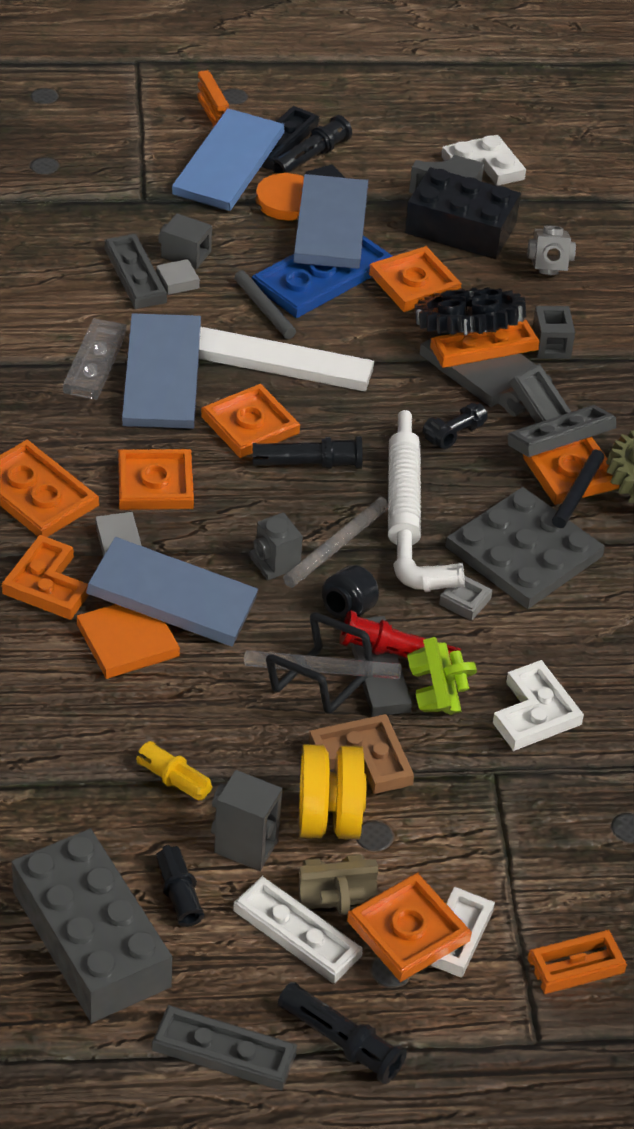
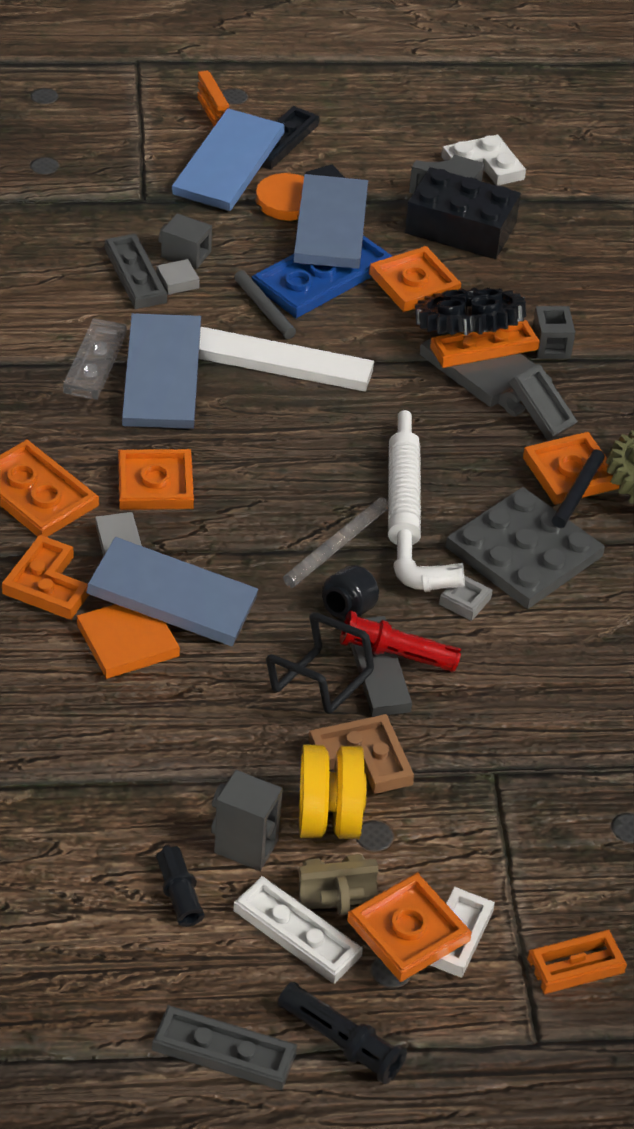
(92, 925): dark grey brick -> none
(174, 771): yellow axle -> none
(250, 419): orange tile -> none
(276, 546): dark grey brick -> none
(326, 452): black pin -> none
(329, 664): clear bar -> none
(331, 136): black pin -> none
(436, 660): lime hips -> none
(445, 433): black bar -> none
(543, 241): light grey brick -> none
(543, 707): white plate -> none
(561, 430): dark grey tile -> none

